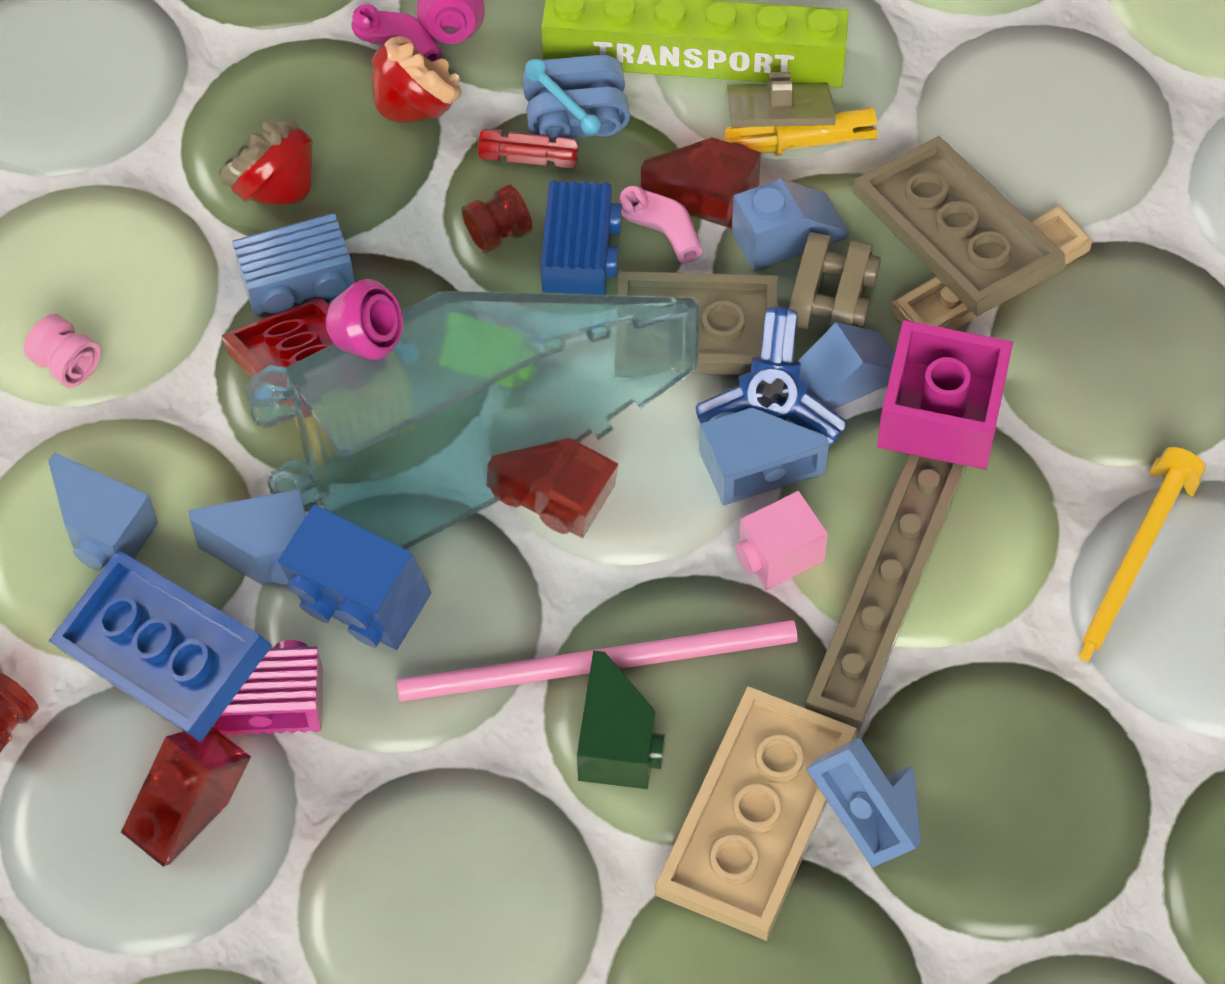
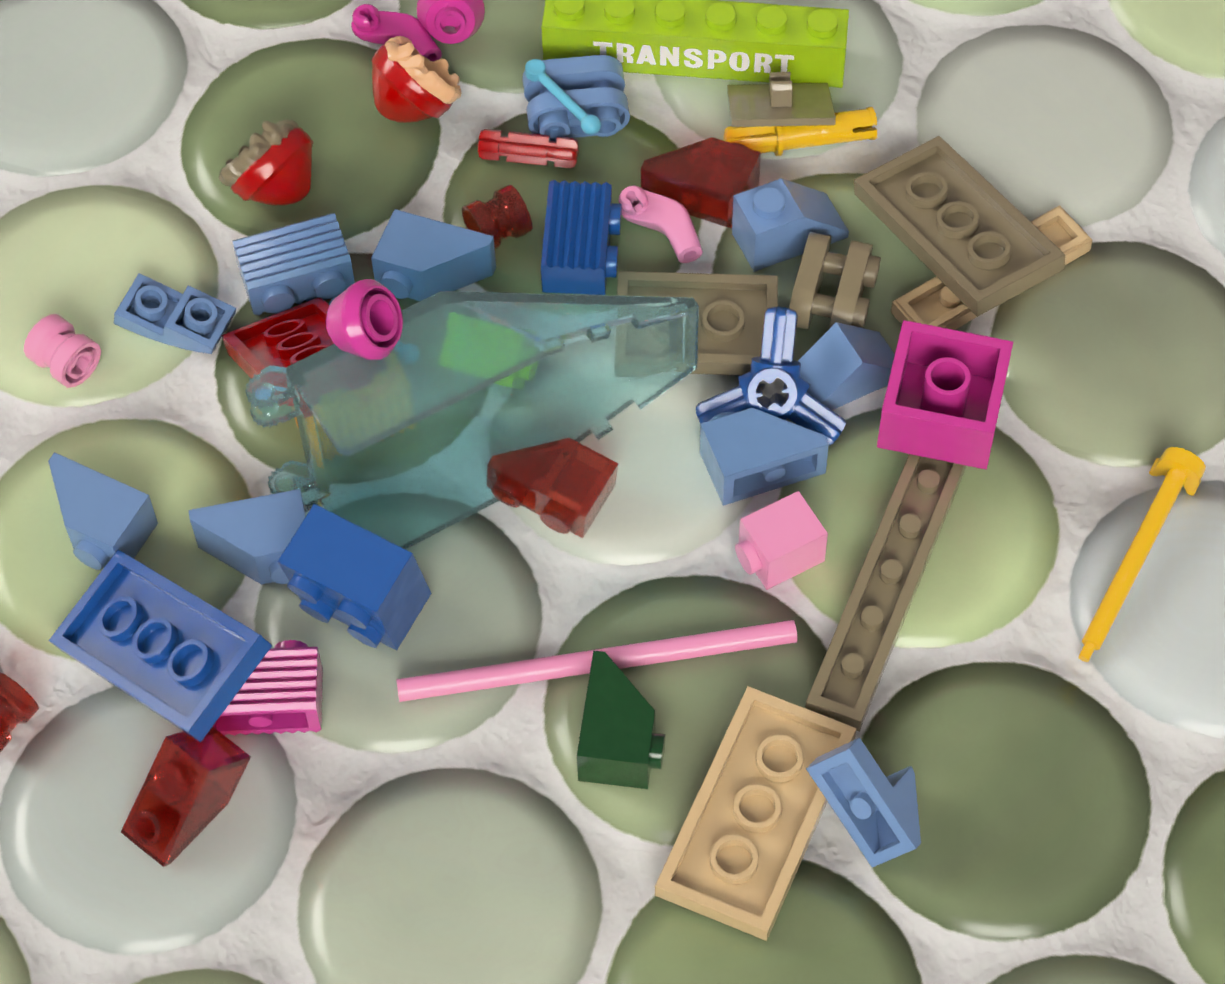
(176, 319): none -> medium blue slope
(430, 256): none -> medium blue slope

